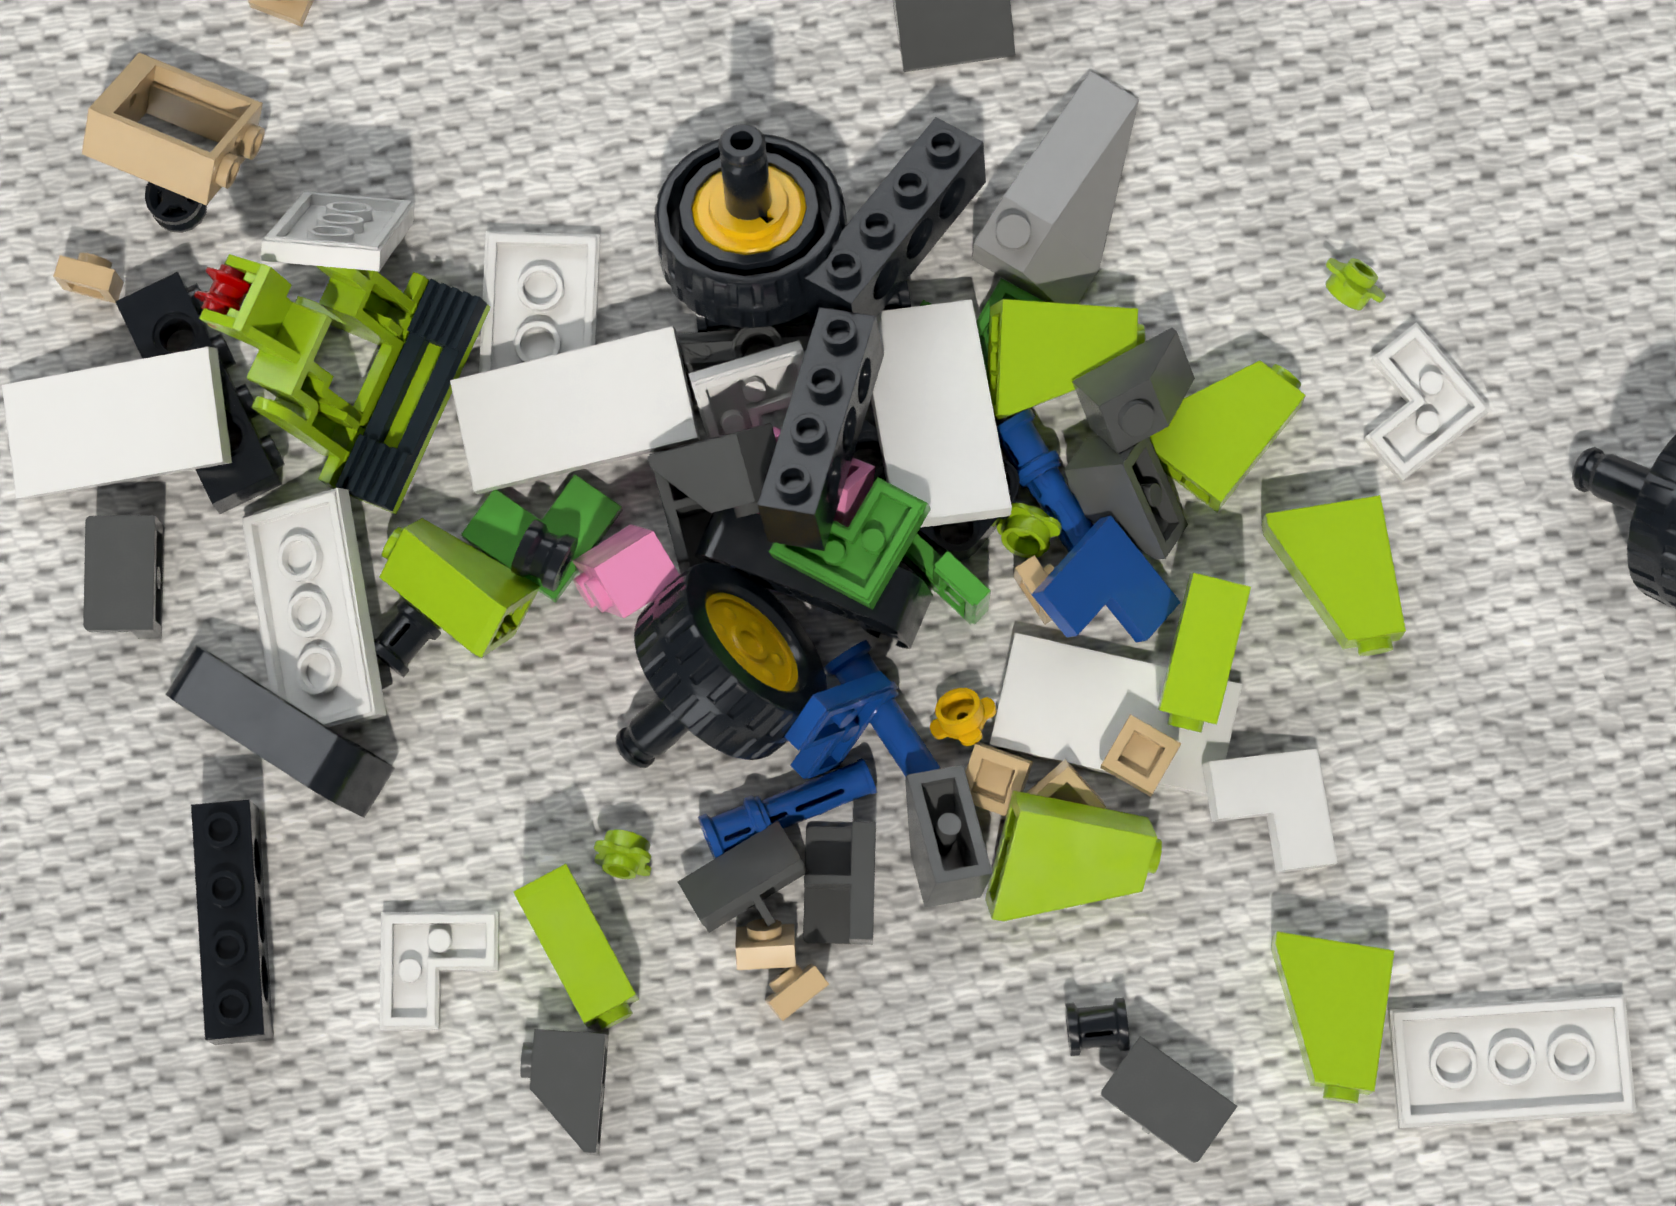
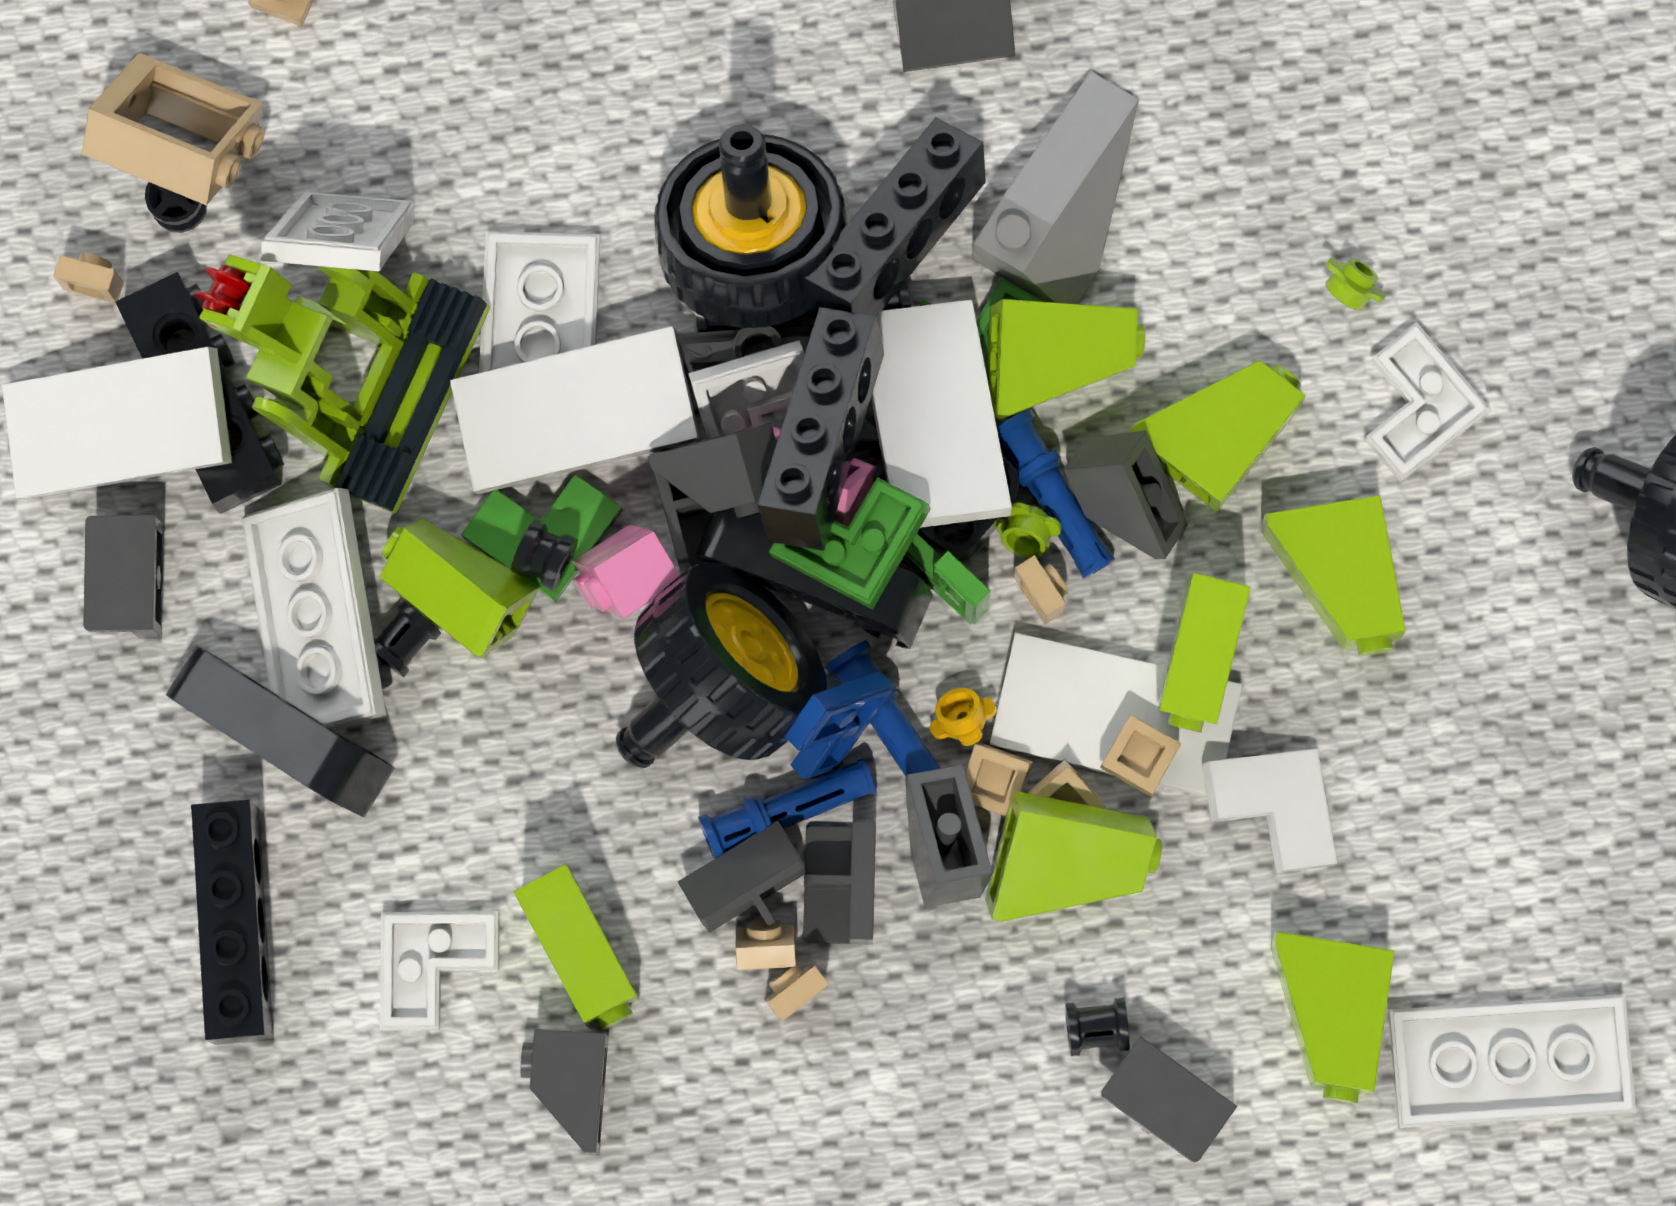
(623, 854): lime plate -> none
(1108, 572): blue tile -> none
(1136, 391): dark grey slope -> none

